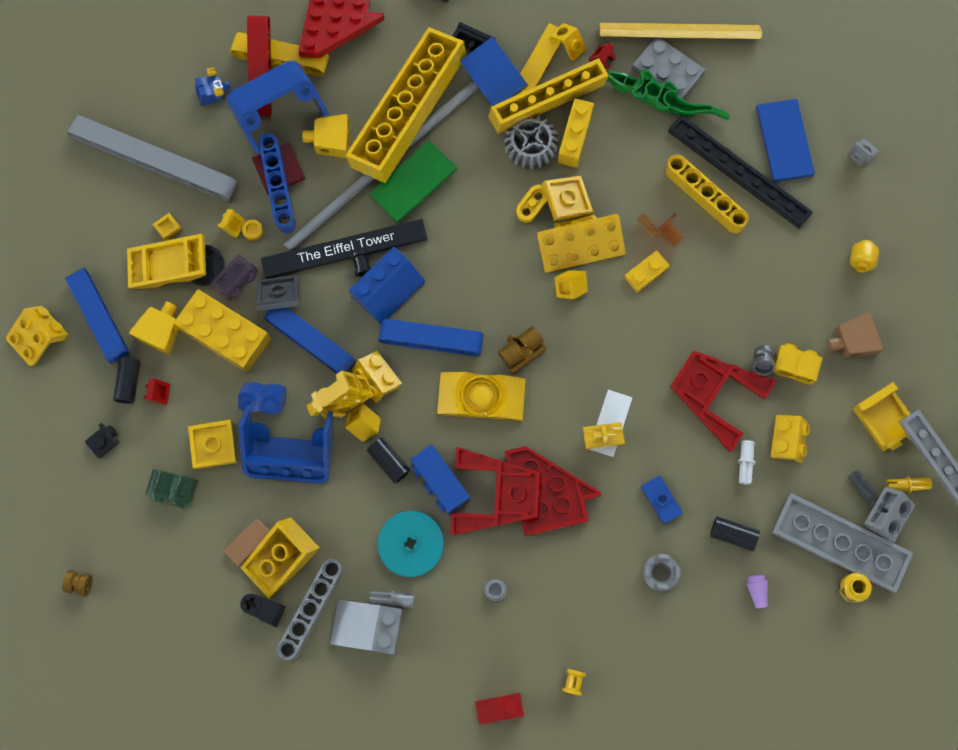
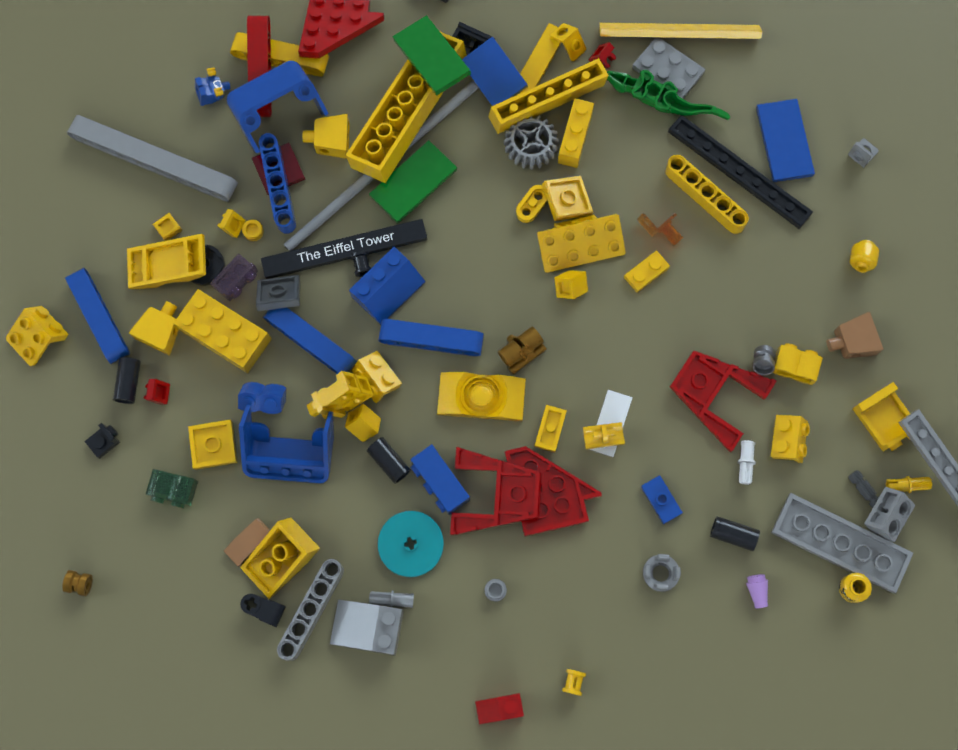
(431, 55): none -> green tile
(550, 428): none -> yellow plate

